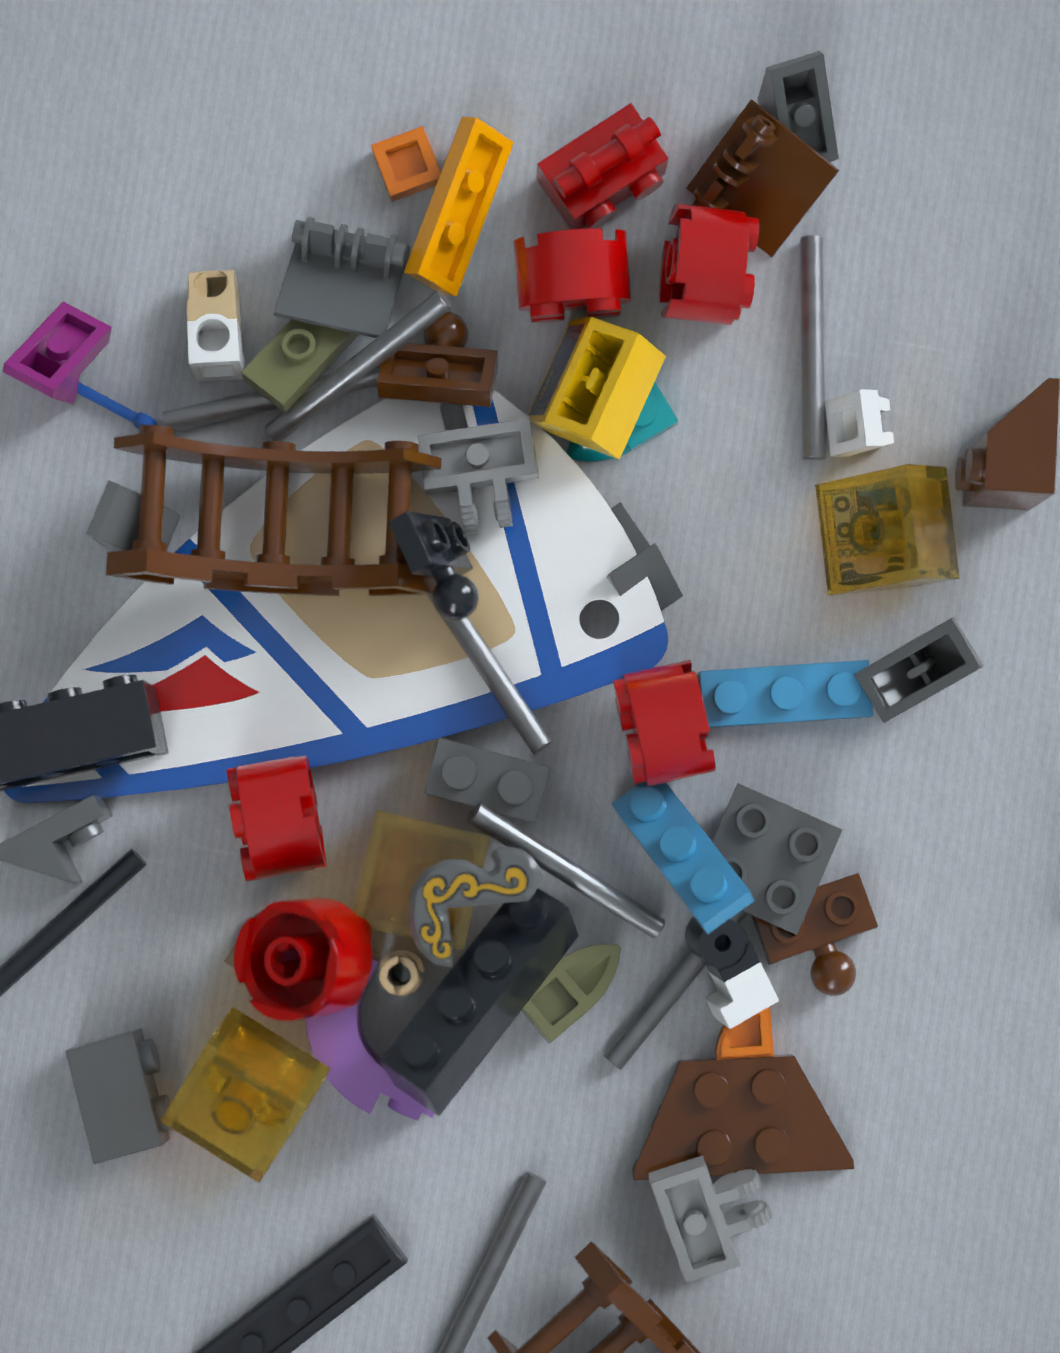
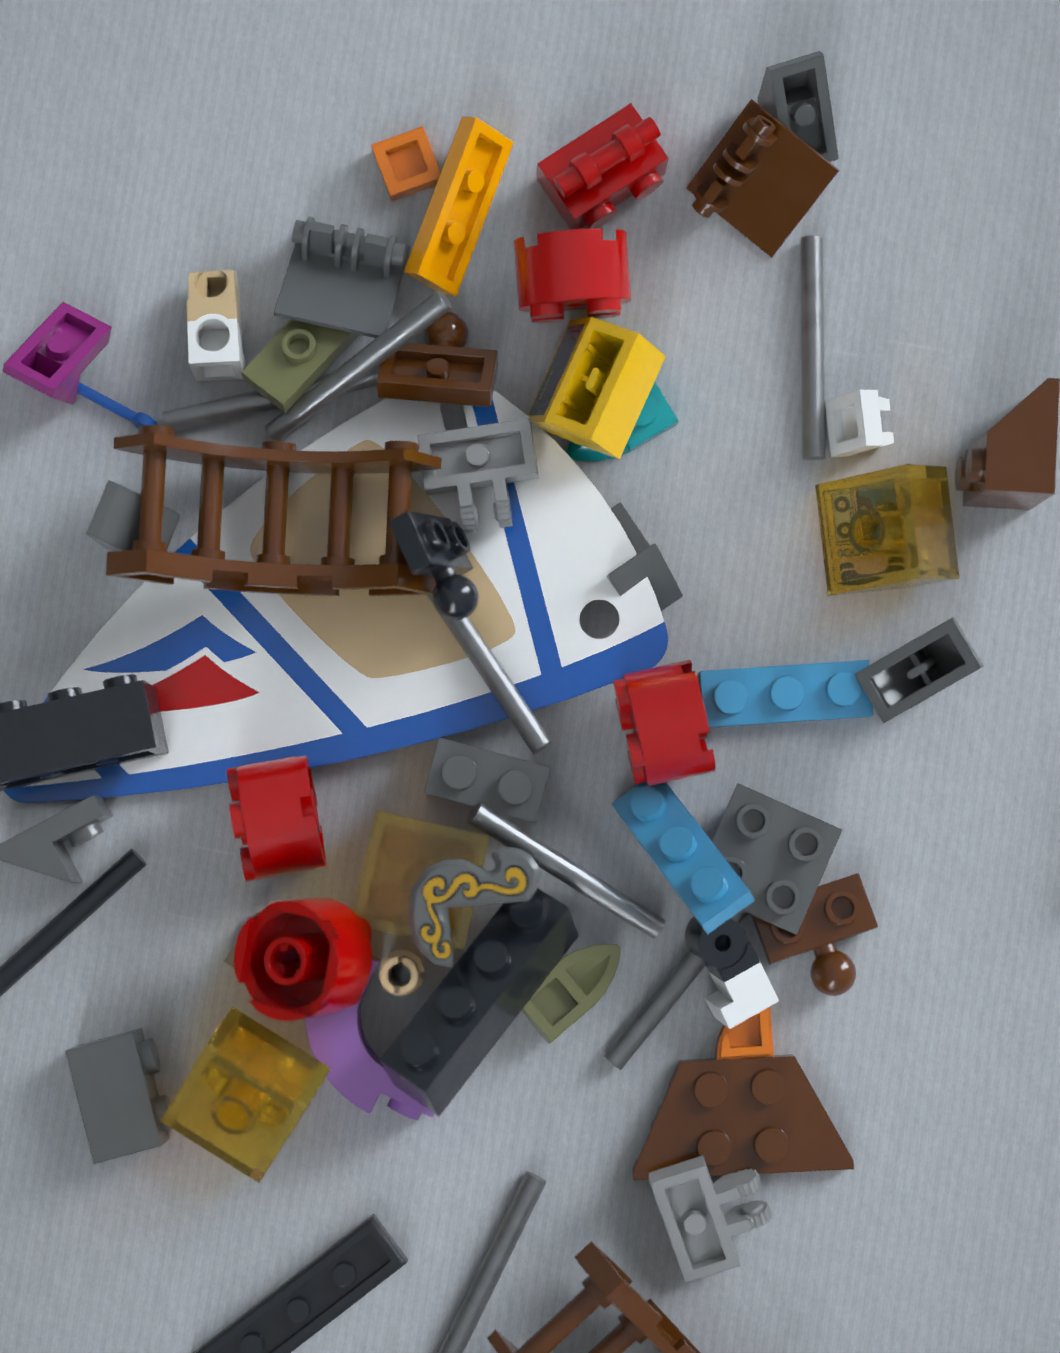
(707, 265): red brick -> none

